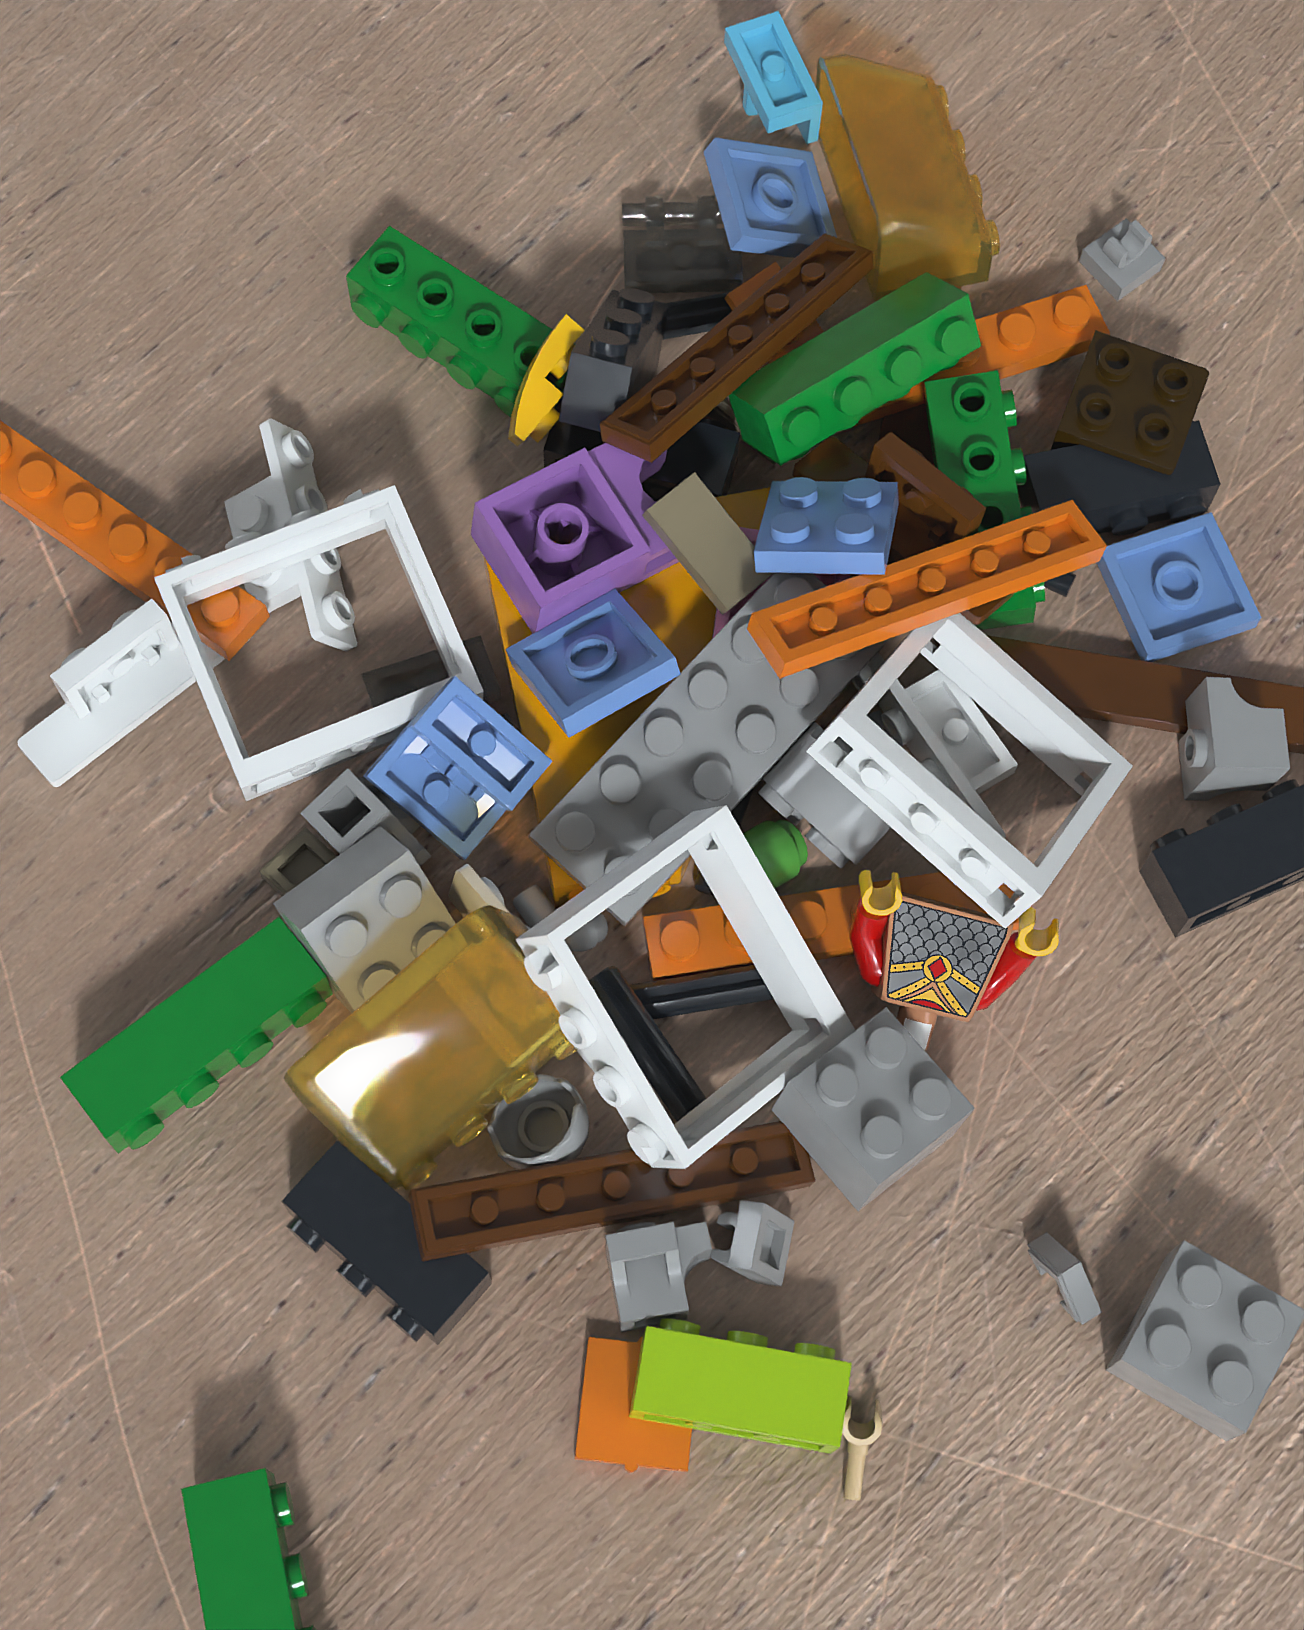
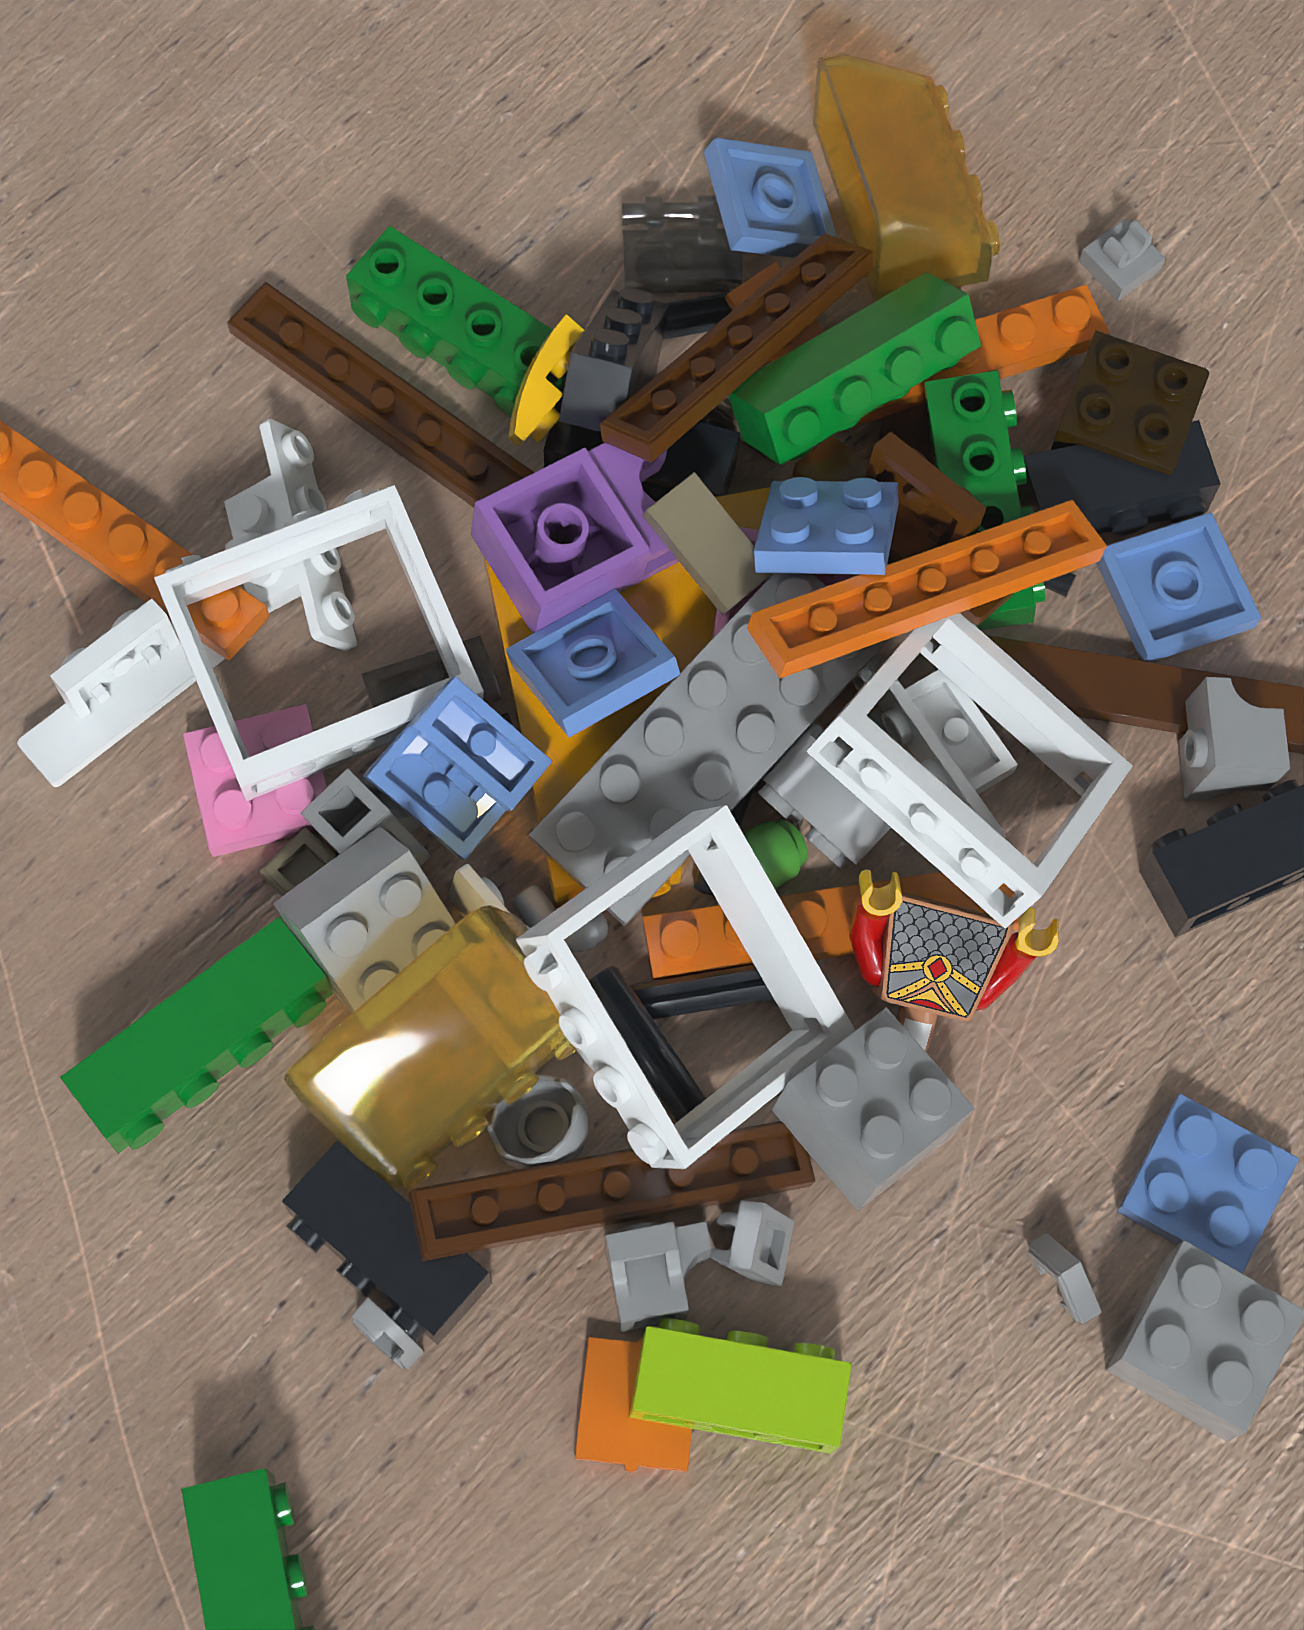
(227, 817): none -> bright pink plate
(374, 396): none -> reddish brown tile
(386, 1335): none -> light grey tile
(774, 76): medium azure panel -> none
(859, 1438): tan hand -> none
(1208, 1183): none -> medium blue plate

